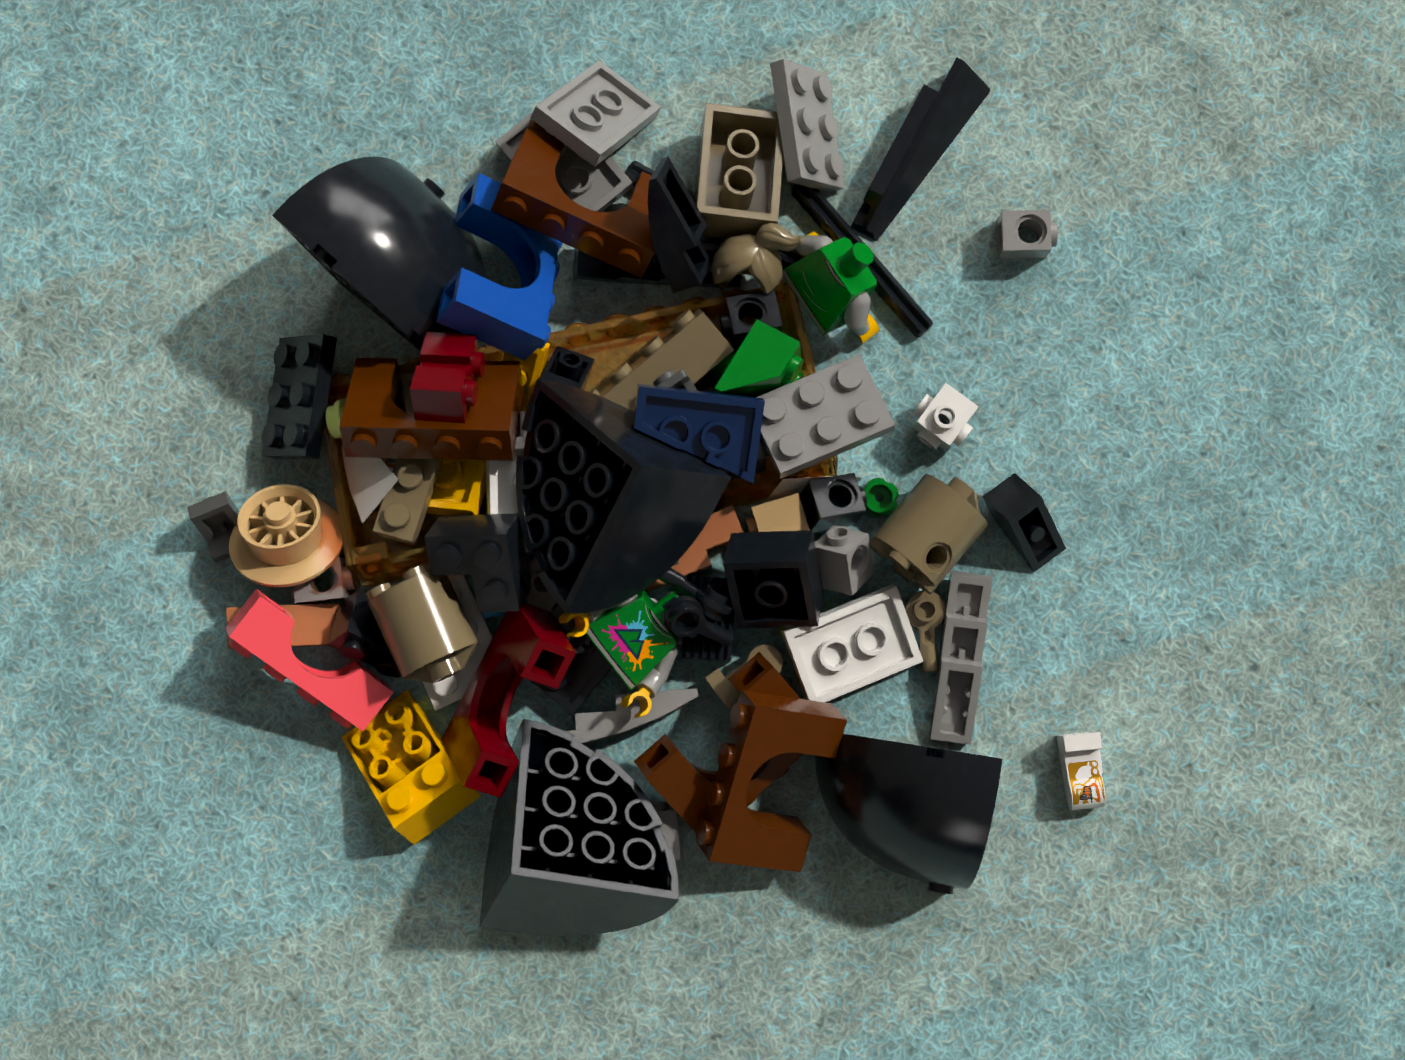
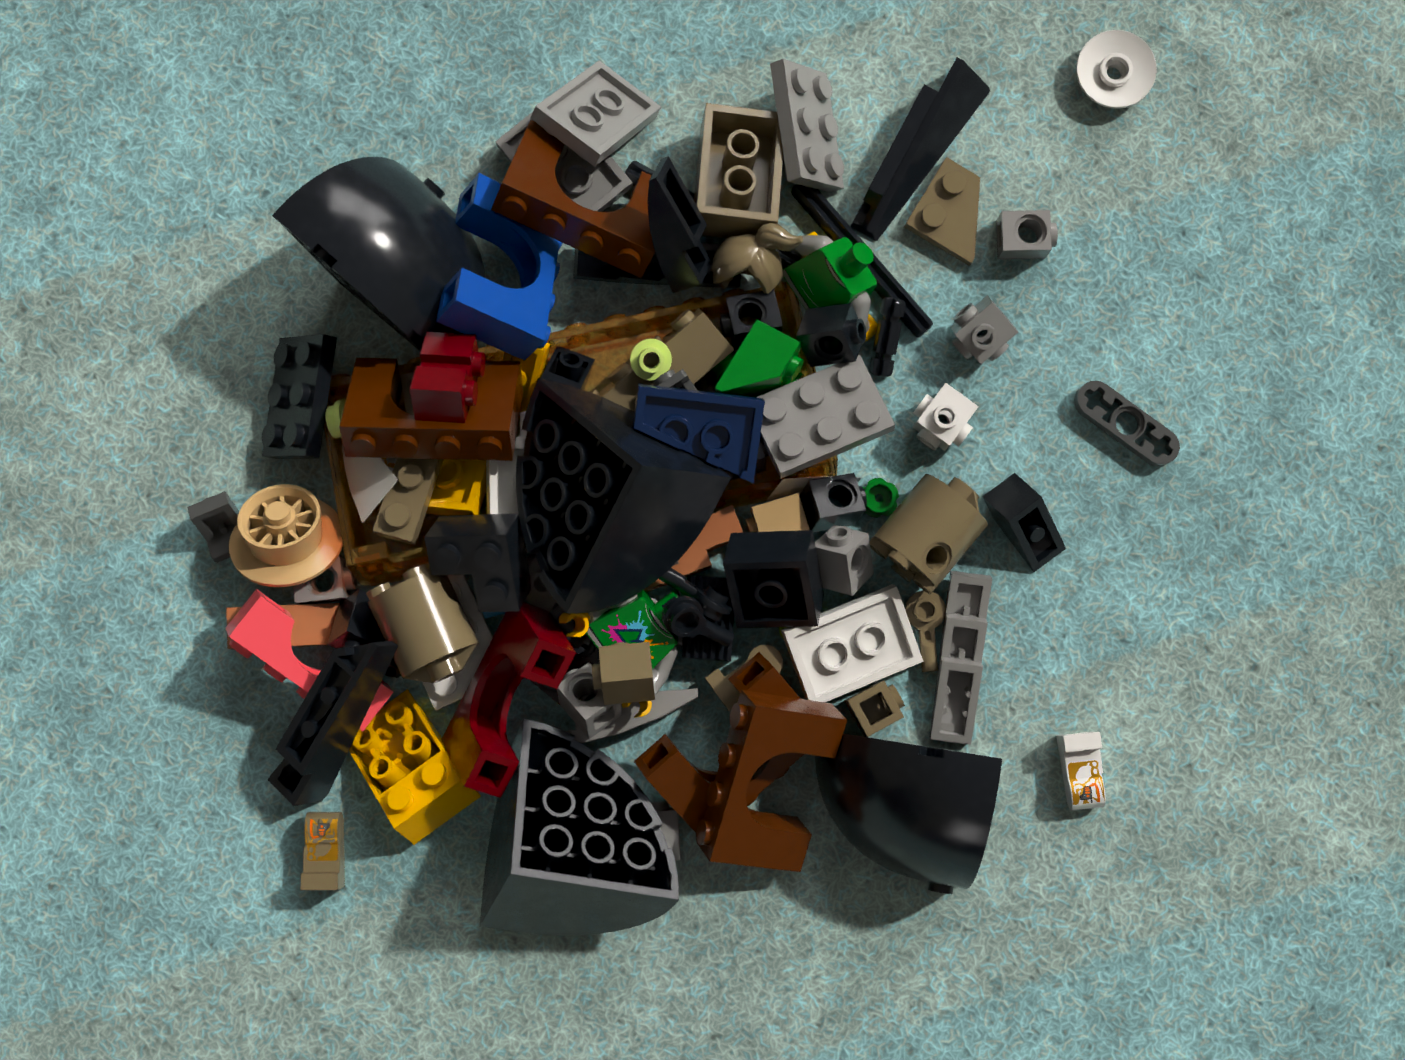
(323, 852): none -> dark tan leg
(329, 721): none -> black wedge
(589, 715): none -> light grey brick
(624, 673): none -> dark tan brick
(647, 346): none -> yellowish green plate
(831, 334): none -> black brick
(875, 707): none -> dark tan brick
(887, 337): none -> black axle
(949, 211): none -> dark tan wing
(982, 317): none -> light grey brick
(1120, 51): none -> white dish
(1145, 449): none -> dark grey beam

